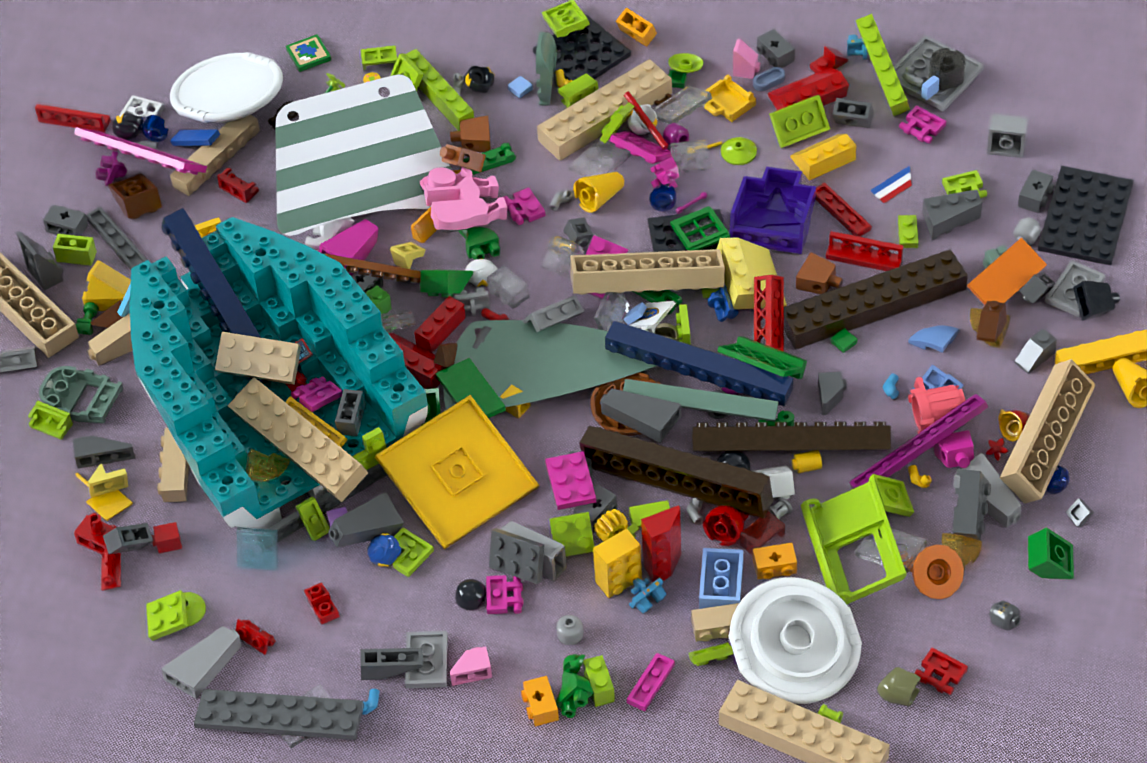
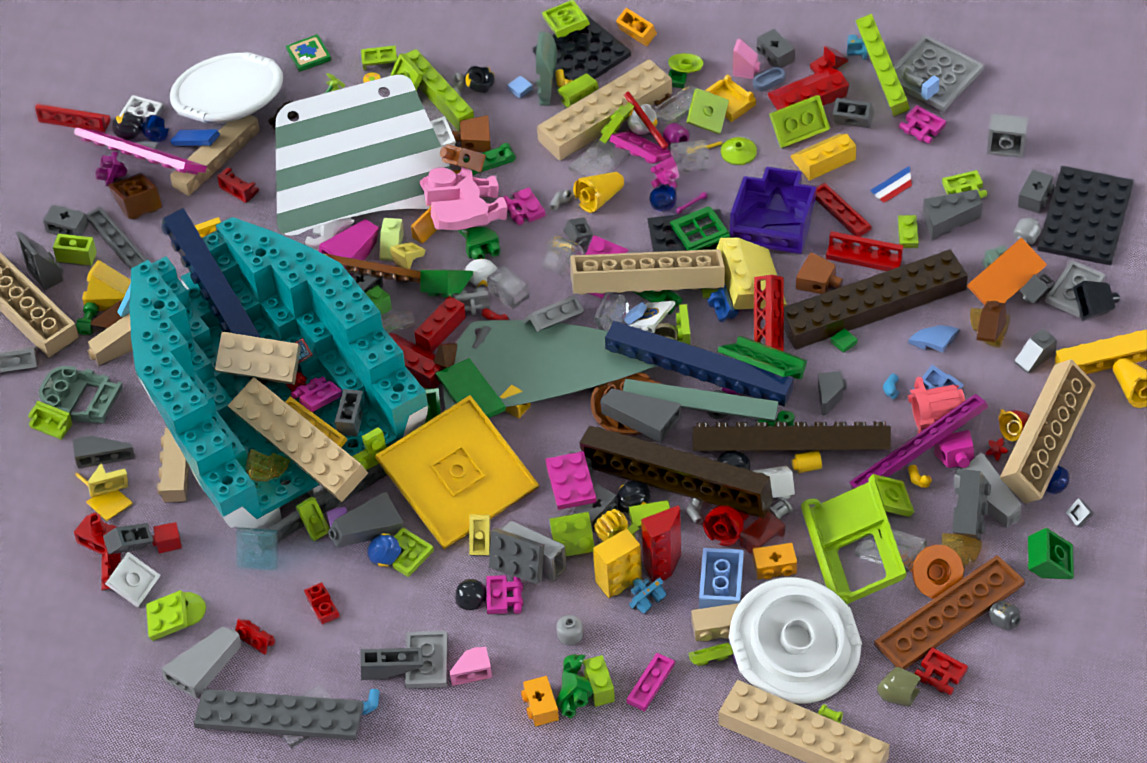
(132, 579): none -> white tile
(391, 235): none -> yellowish green slope
(443, 131): none -> white hinge
(479, 534): none -> light yellow slope
(632, 494): none -> black hair
(707, 111): none -> lime plate
(948, 67): clear smoke brick -> none
(949, 612): none -> dark orange plate

